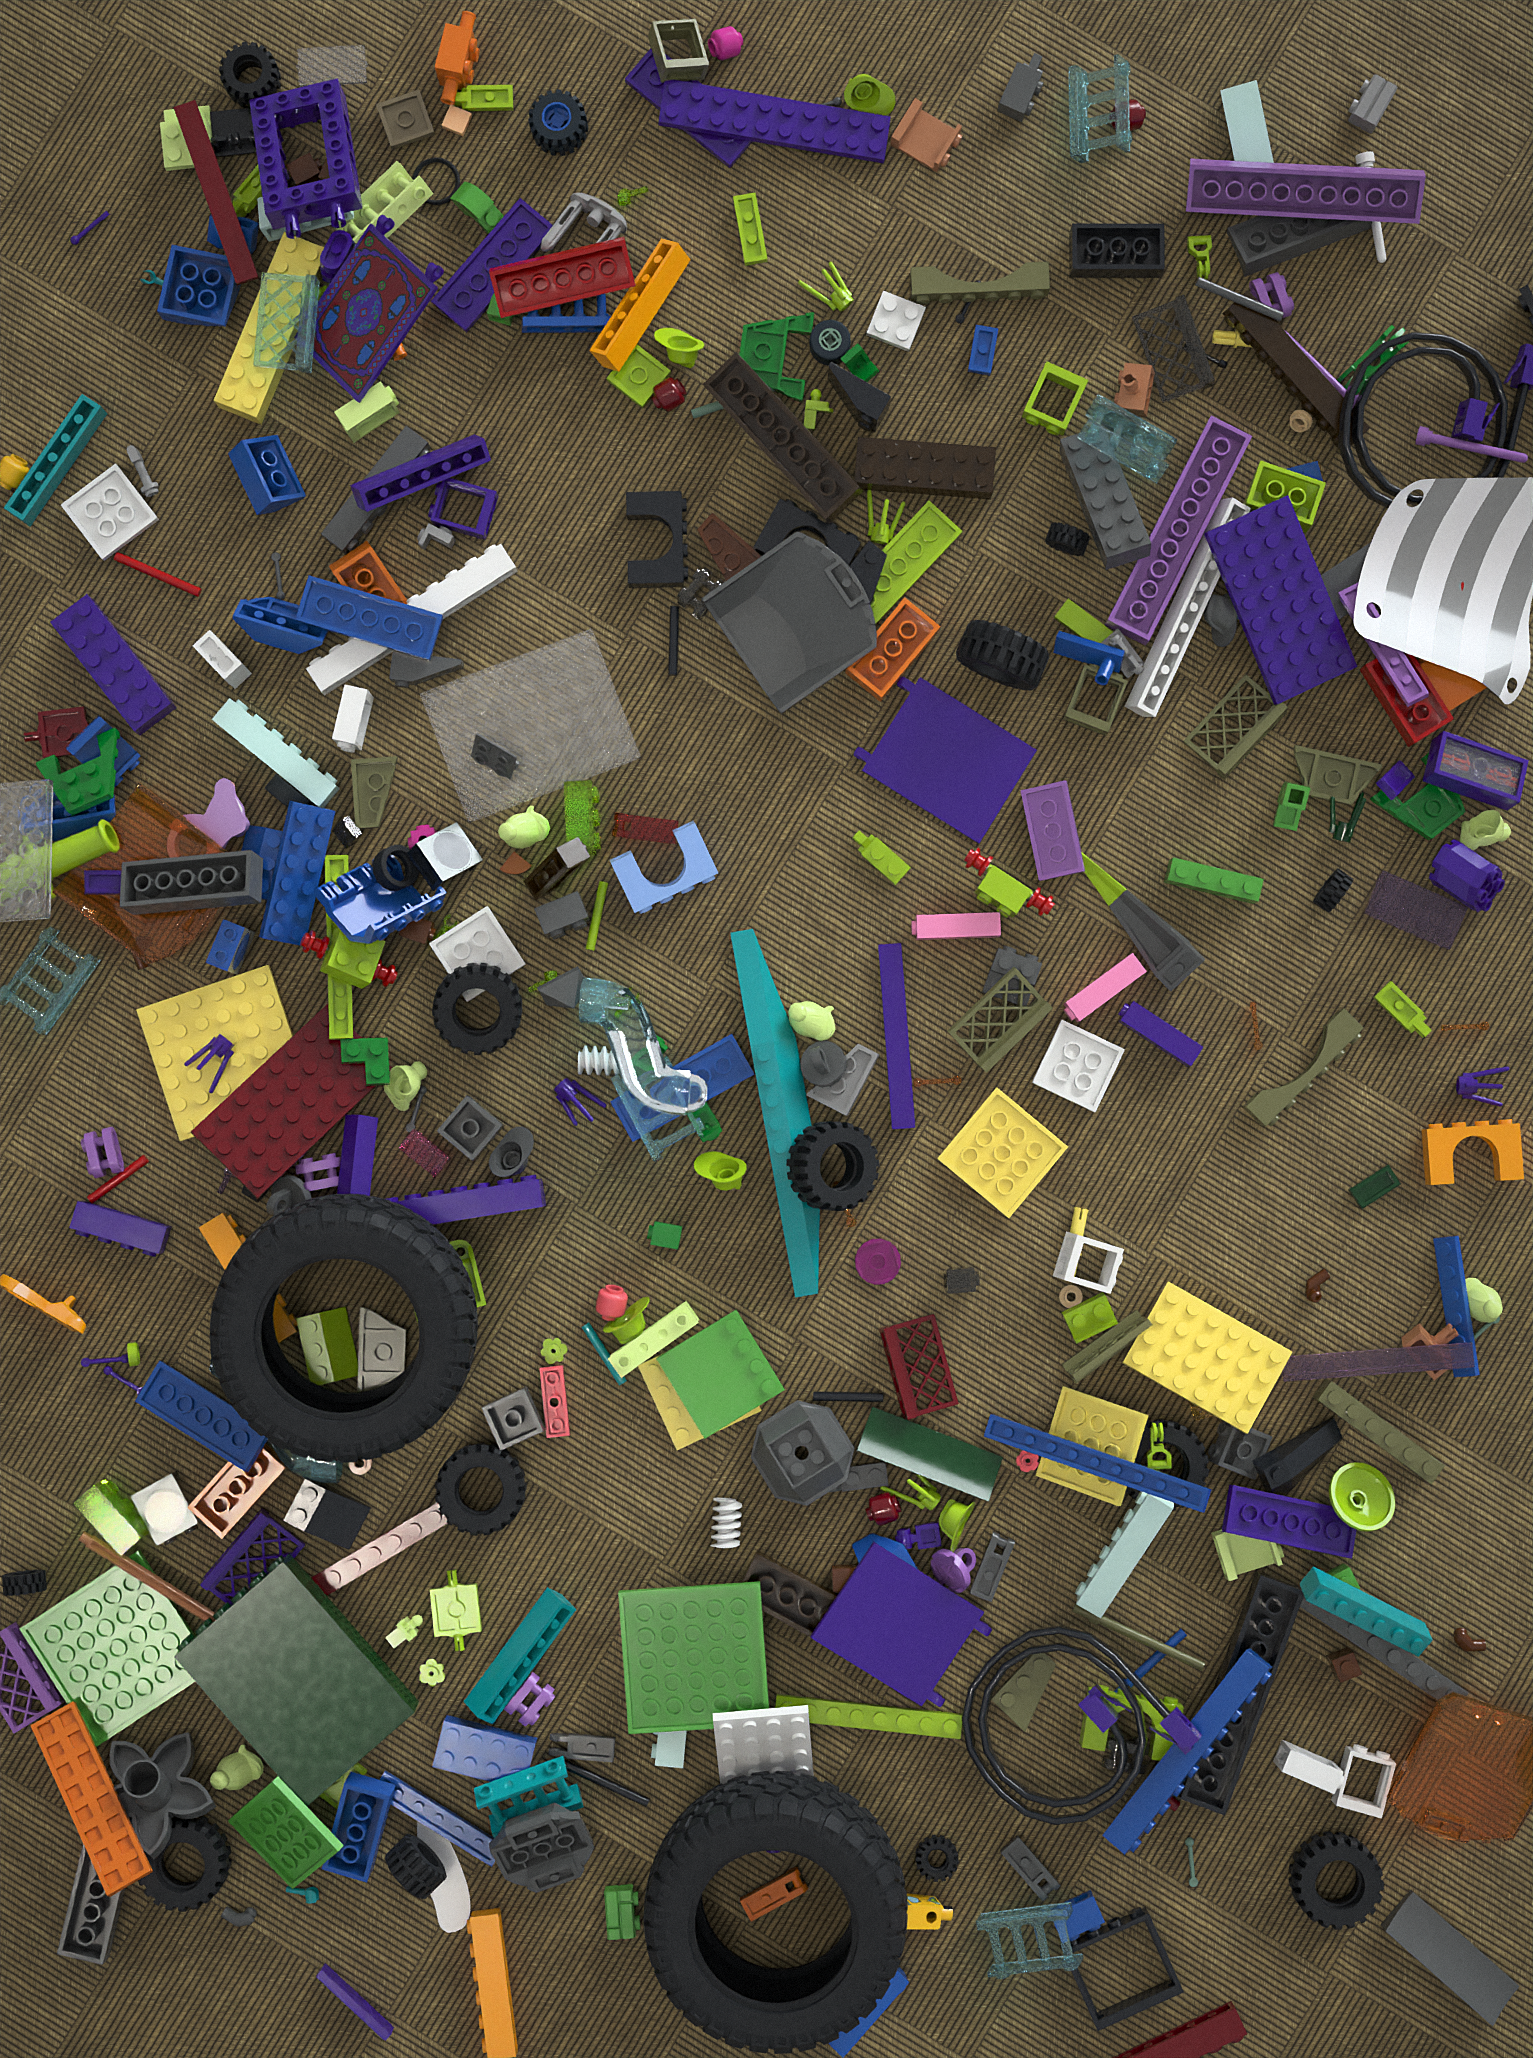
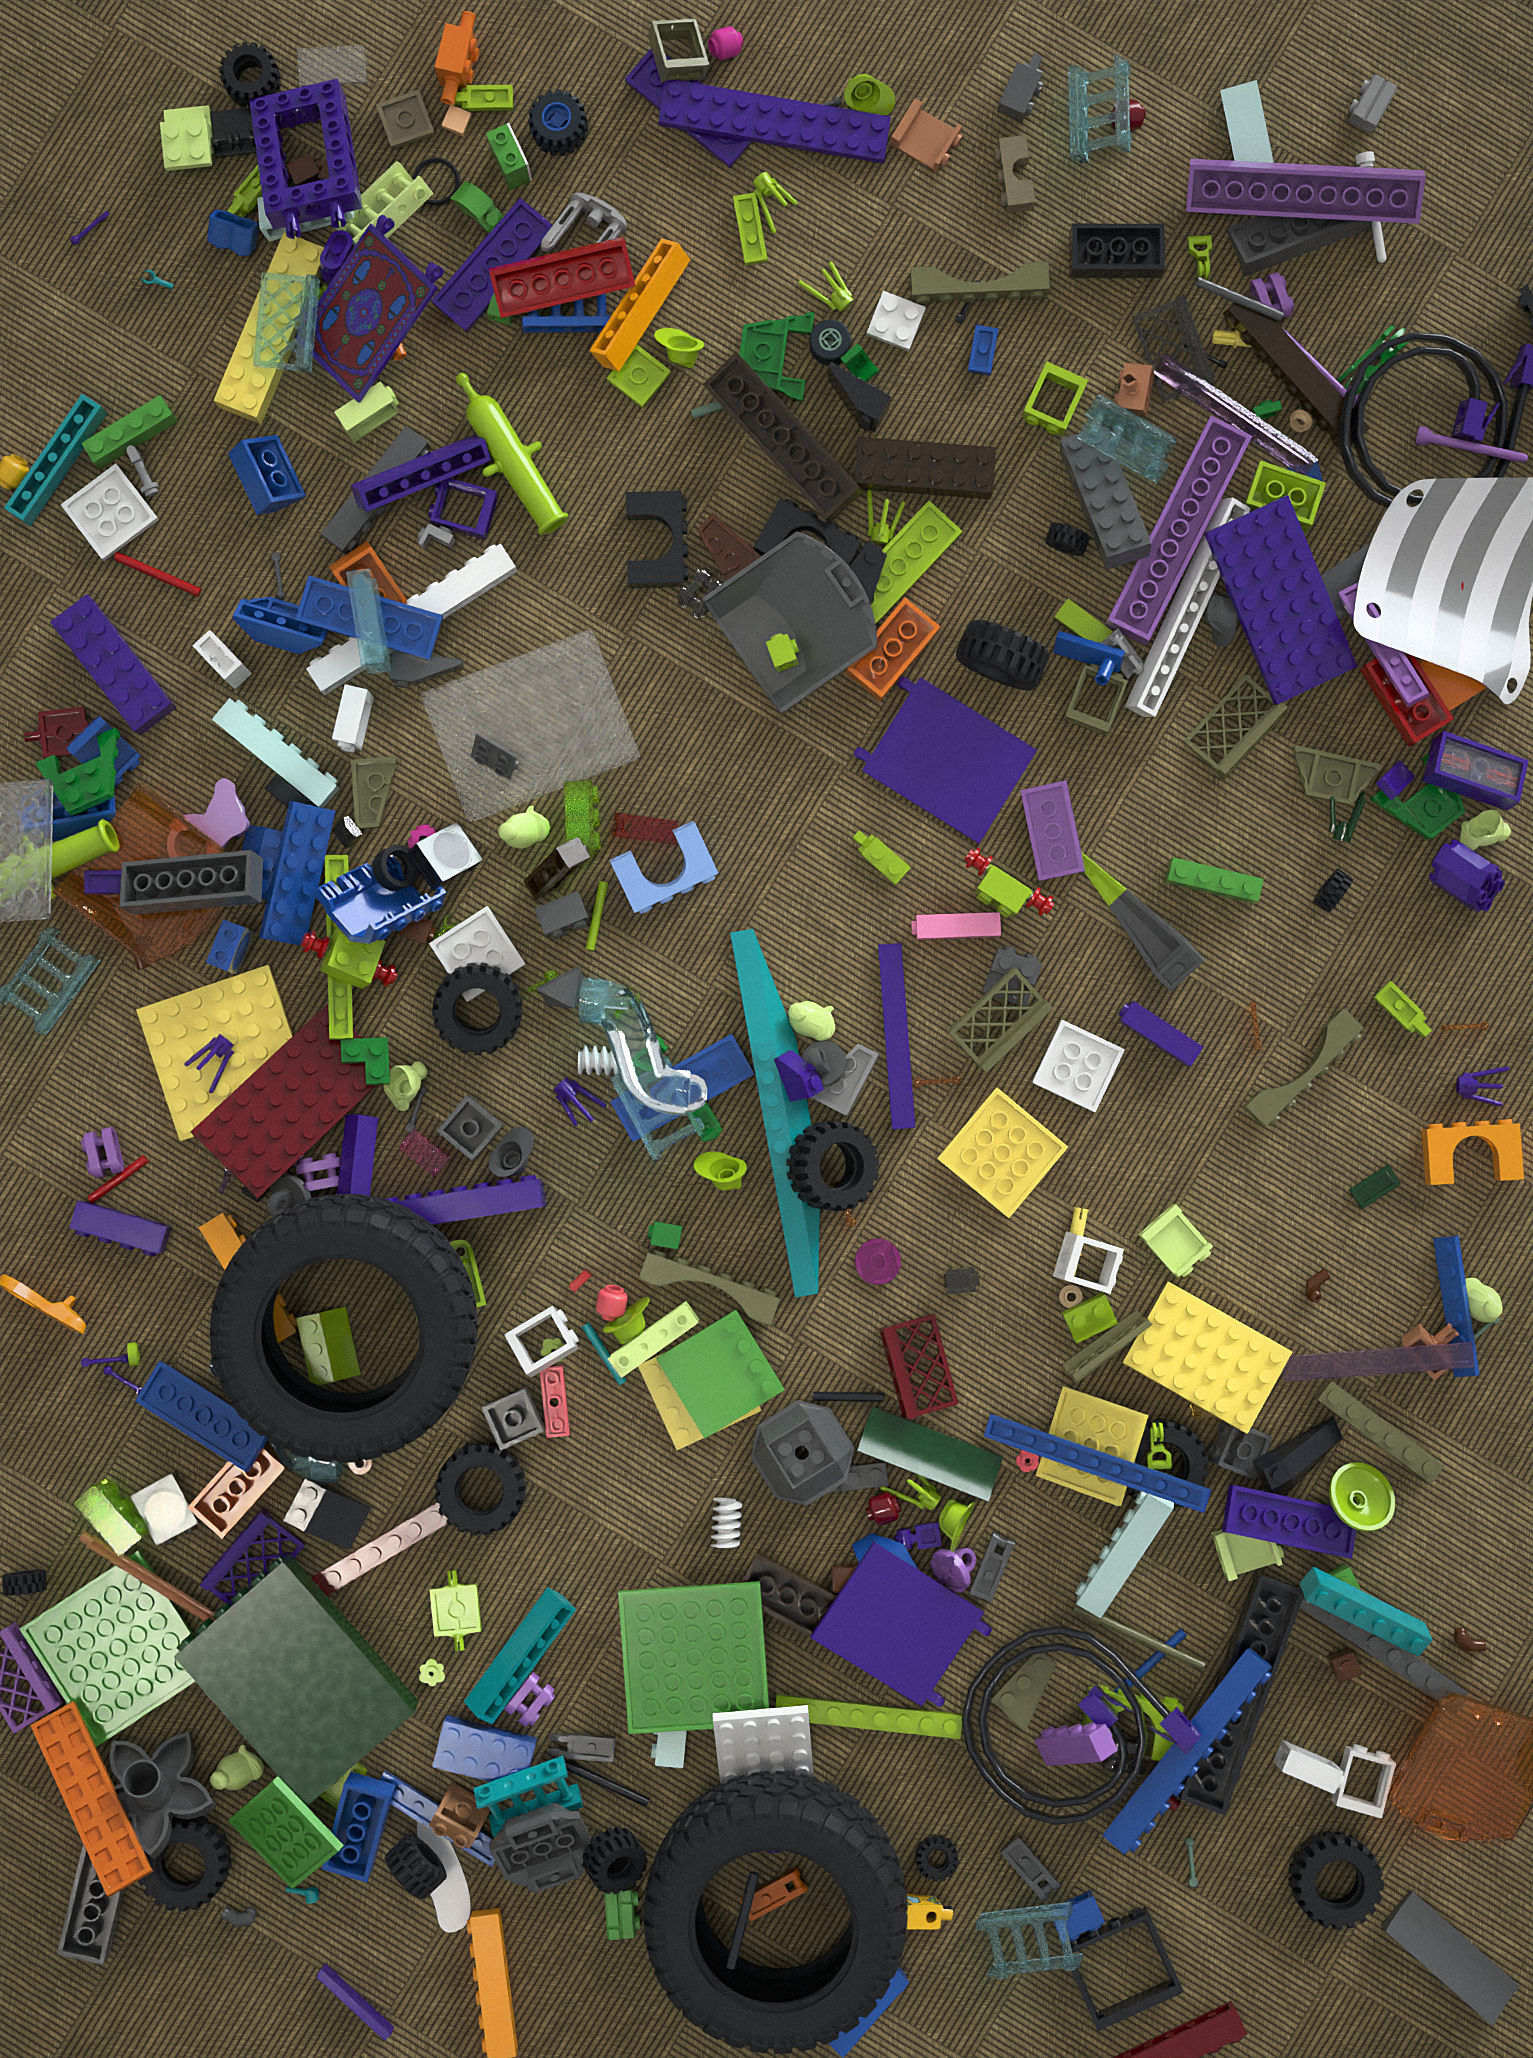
(128, 431): none -> bright green brick
(197, 288): blue slope -> none
(216, 192): dark red tile -> none
(368, 621): none -> clear light blue fence
(380, 1350): olive wing -> none
(405, 1629): yellowish green piece -> none
(459, 1817): none -> medium nougat plate
(509, 156): none -> bright green piece
(512, 458): none -> lime piece
(515, 865): dark orange tile -> none
(521, 1353): none -> white window
(580, 1280): none -> red tile
(624, 195): clear neon green hand -> none
(625, 1870): none -> black tyre
(669, 394): dark red head -> none
(673, 641): black bar -> none
(742, 1920): none -> black bar
(756, 1303): none -> olive arch
(767, 186): none -> lime plant
(783, 651): none -> lime brick
(798, 1076): none -> dark purple slope
(814, 406): lime piece -> none
(1016, 193): none -> dark tan arch
(1075, 1744): none -> medium lavender brick
(1104, 988): bright pink brick -> none
(1175, 1241): none -> yellowish green panel
(1235, 415): none -> clear purple tile
(1267, 409): none -> green bracket
(1291, 802): bright green brick -> none
(1415, 910): clear purple plate -> none

